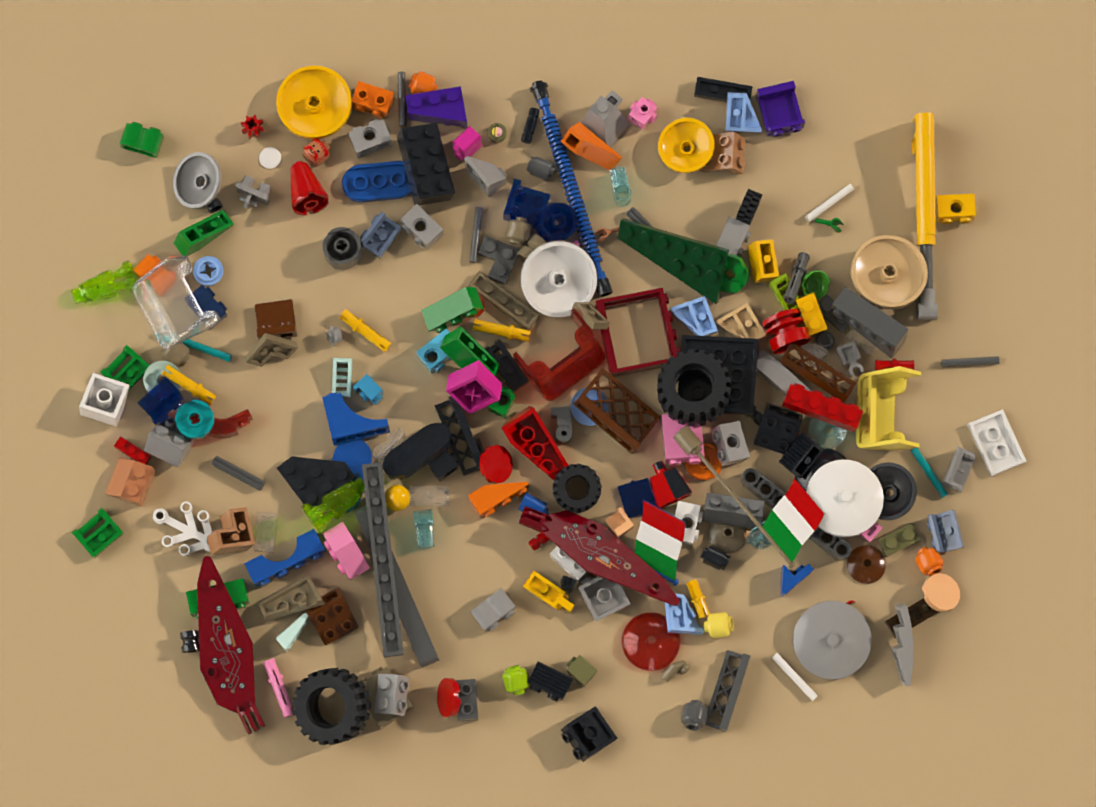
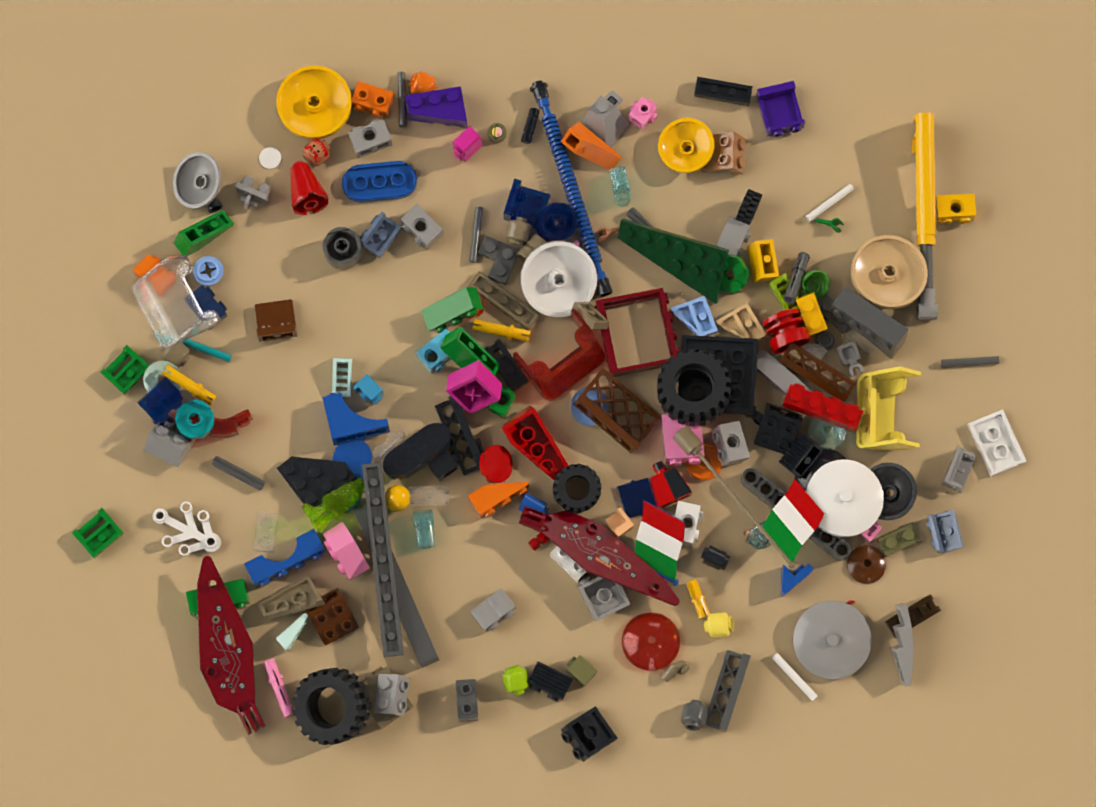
(104, 285): clear neon green piece -> none
(104, 399): white slope -> none
(130, 481): nougat slope -> none
(132, 451): red piece -> none
(141, 140): green brick -> none
(190, 641): black wheel -> none
(235, 535): medium nougat brick -> none
(249, 123): red gear -> none
(268, 346): dark tan plate -> none
(334, 335): light grey plate -> none
(366, 331): yellow pin -> none
(425, 164): black brick -> none
(448, 698): red tile -> none
(485, 175): light grey slope -> none
(541, 168): dark grey brick -> none
(548, 592): yellow hinge -> none
(564, 424): dark grey leg -> none
(567, 584): black bar -> none
(682, 618): light blue wing -> none
(723, 542): dark tan dish -> none
(725, 510): dark grey brick -> none
(740, 114): light blue wing -> none
(886, 364): red pin -> none
(929, 472): teal bar -> none
(929, 561): orange head -> none
(941, 592): light nougat tile -> none

